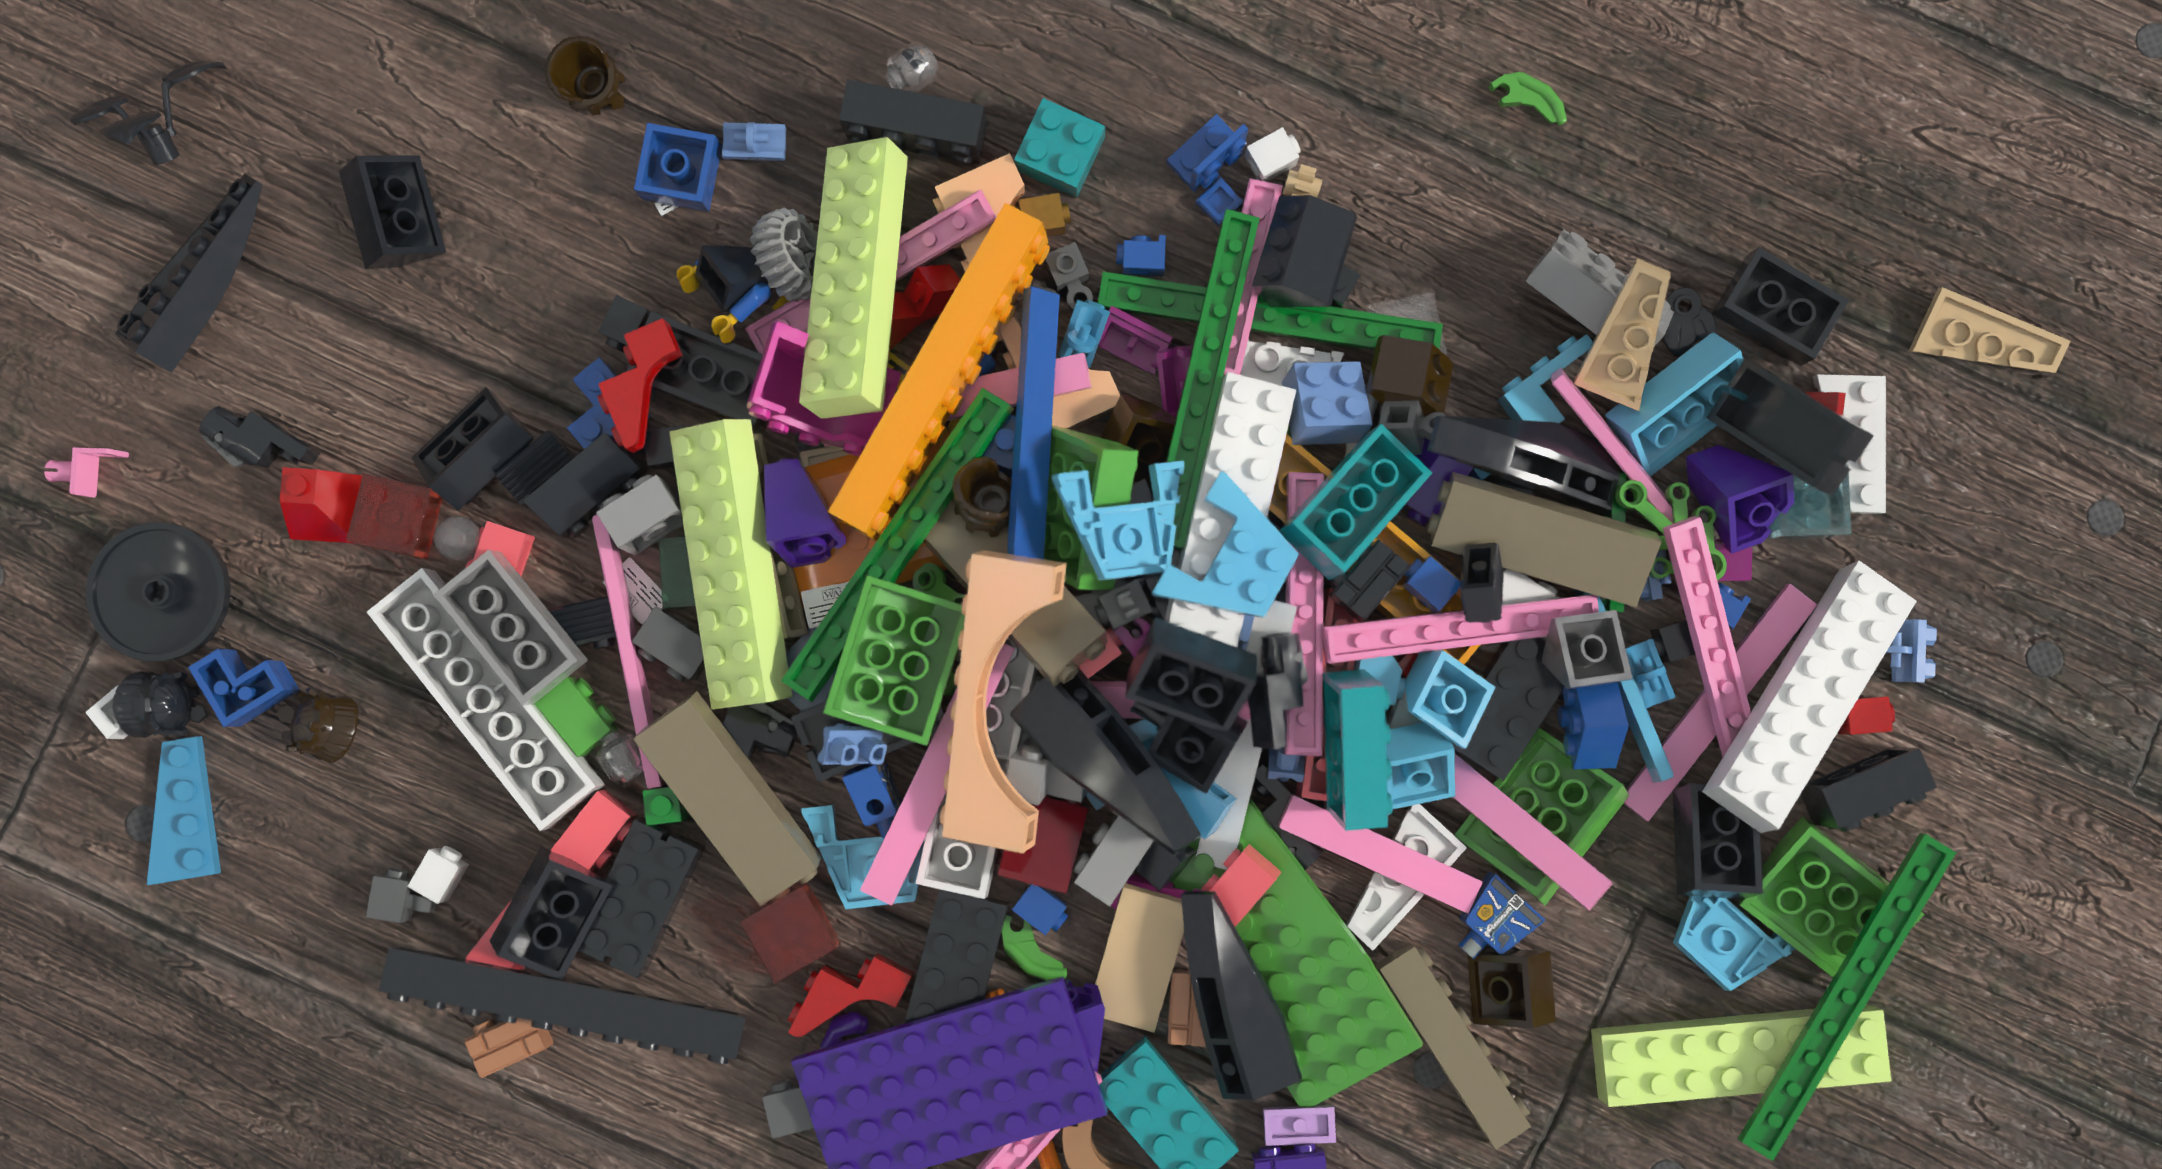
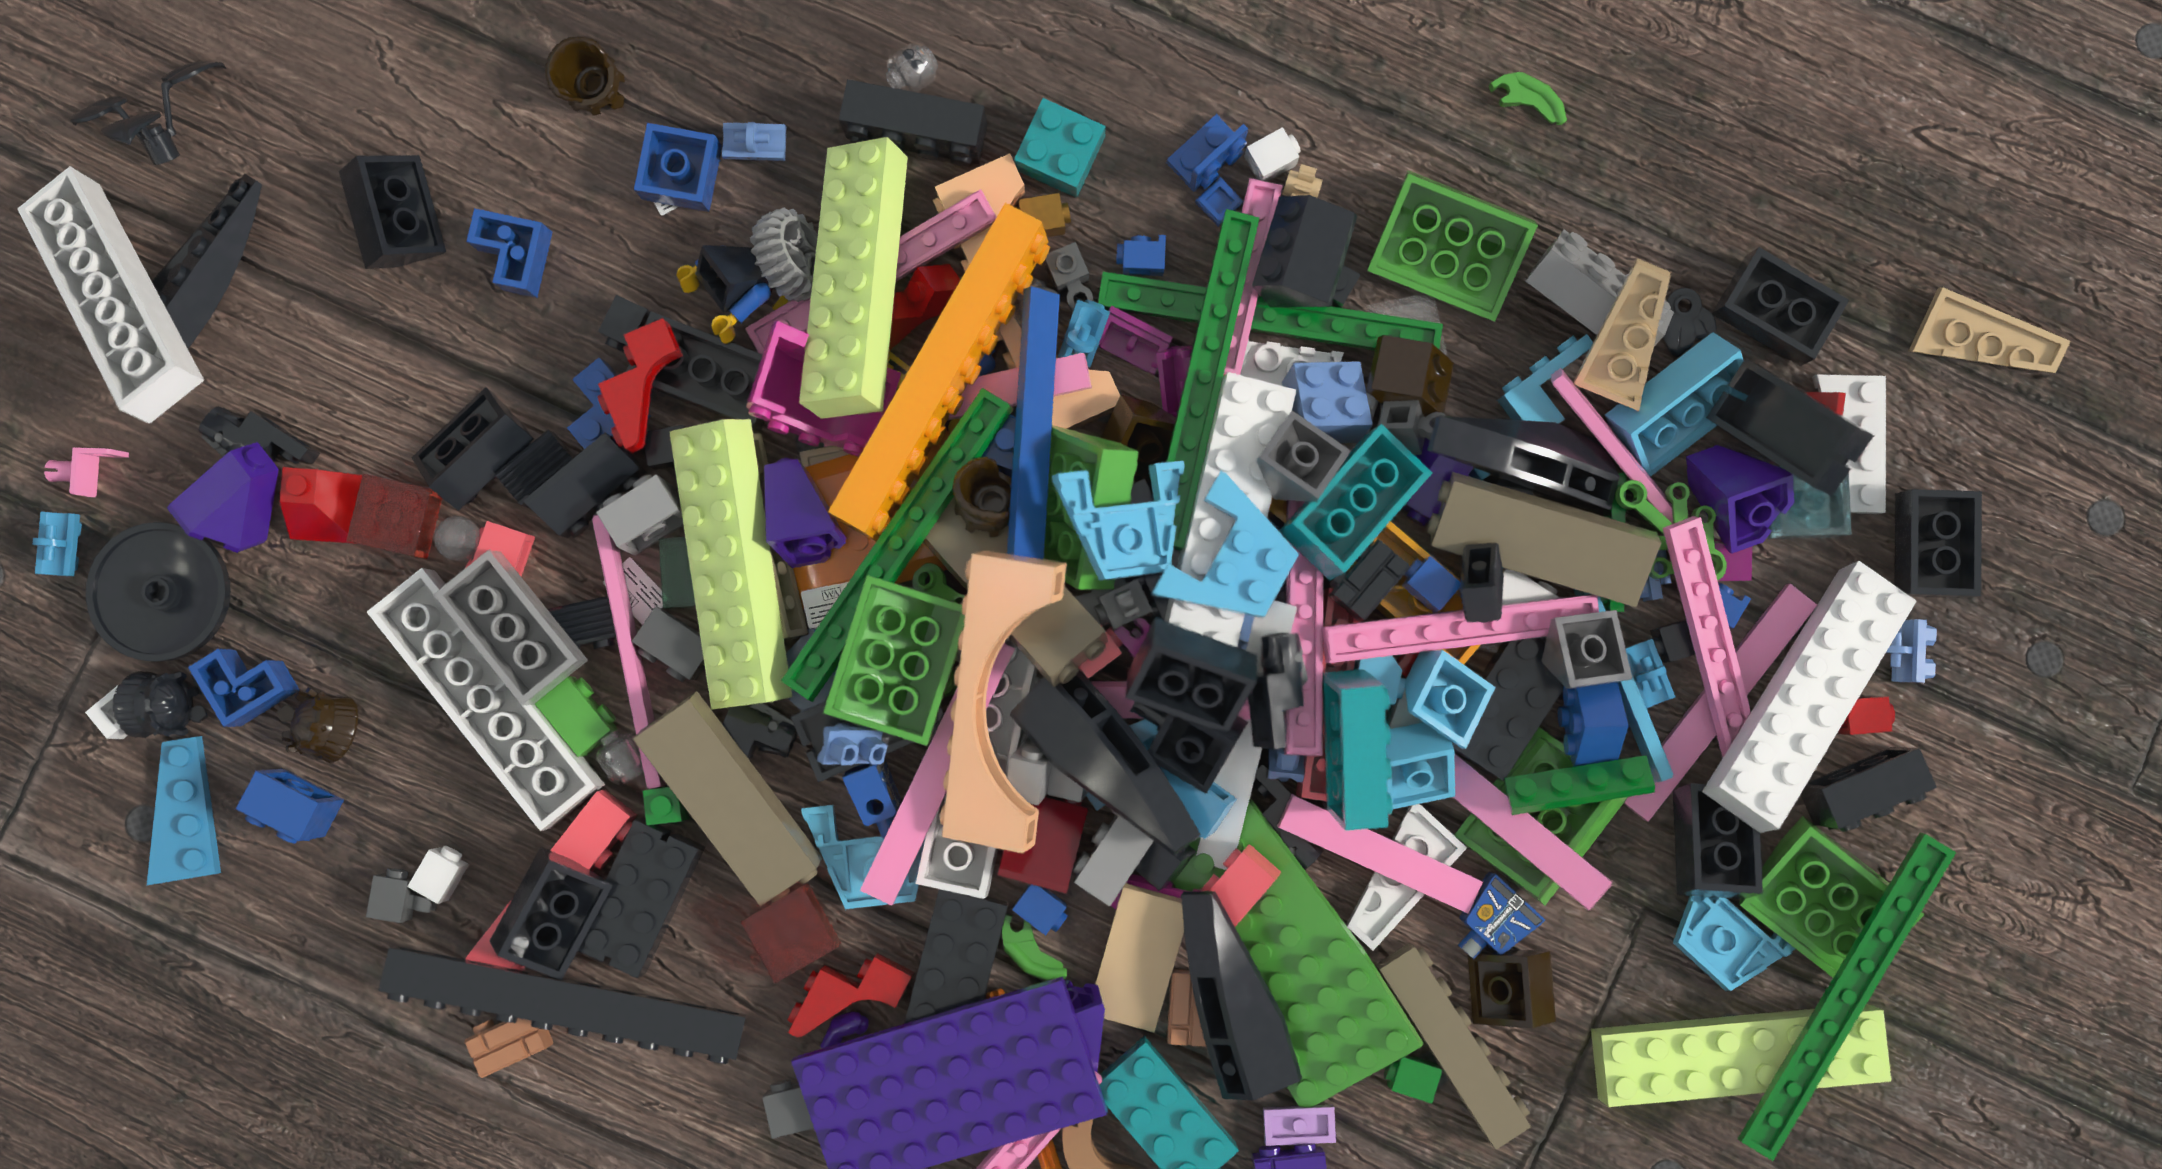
(57, 544): none -> dark azure hips
(110, 296): none -> white brick
(230, 500): none -> dark purple slope
(289, 805): none -> blue brick
(520, 248): none -> blue brick
(1300, 460): none -> flat silver slope
(1413, 1077): none -> green brick
(1452, 246): none -> bright green slope
(1579, 785): none -> green plate
(1938, 543): none -> black brick

